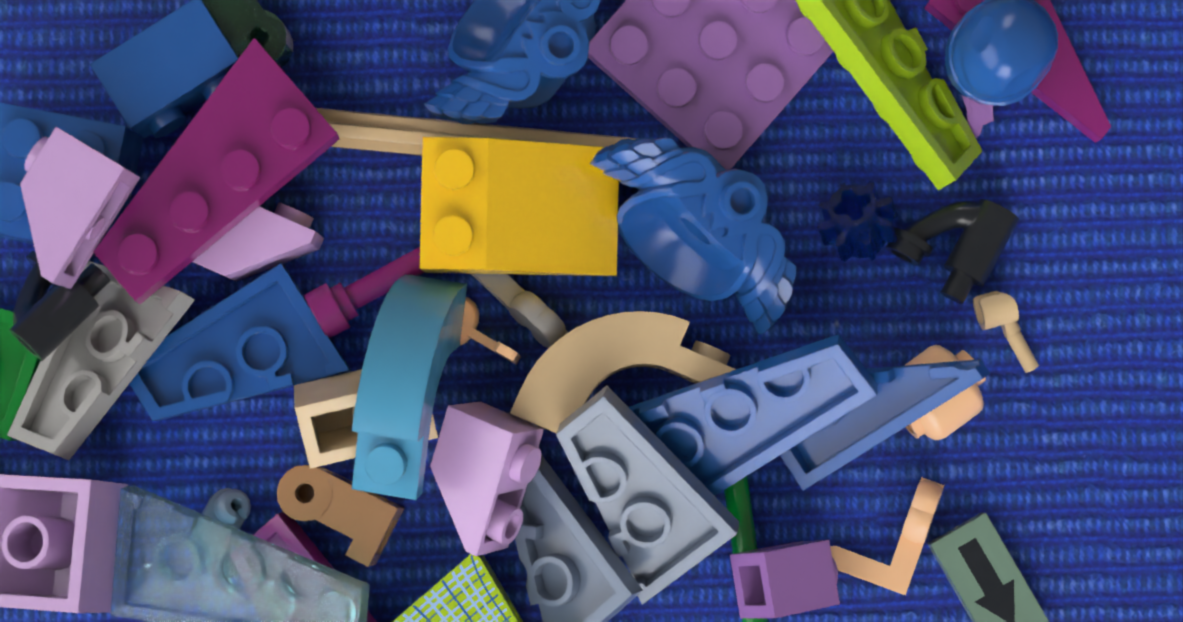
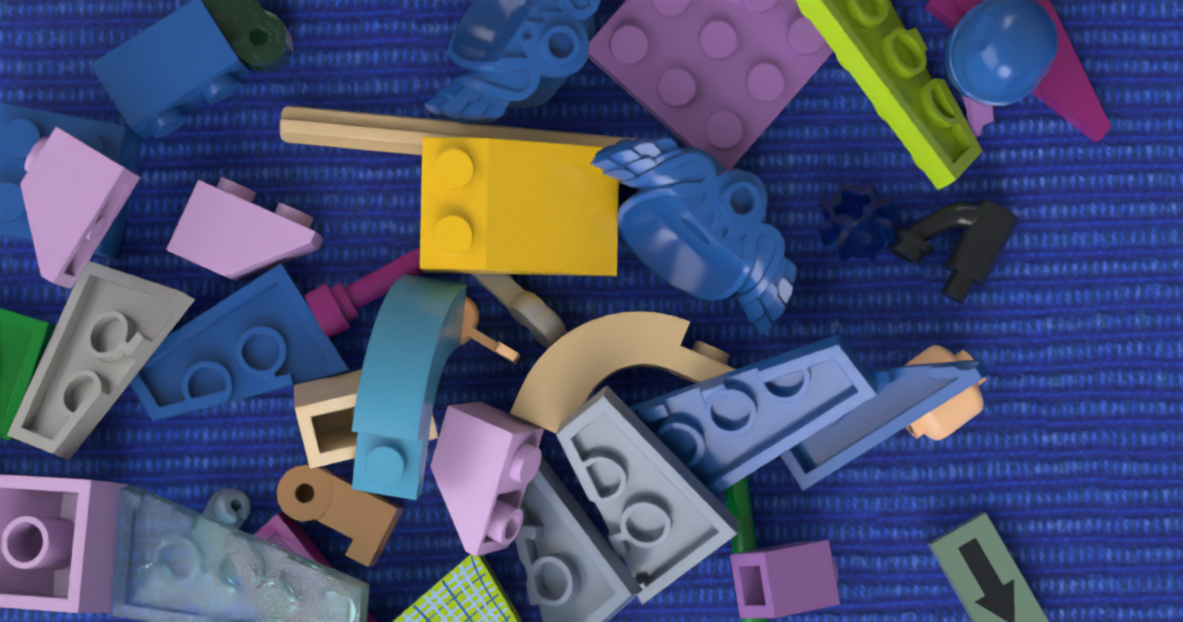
(48, 317): black plant -> none
(222, 167): magenta wing -> none
(913, 535): light nougat piece -> none
(1001, 310): tan hand -> none

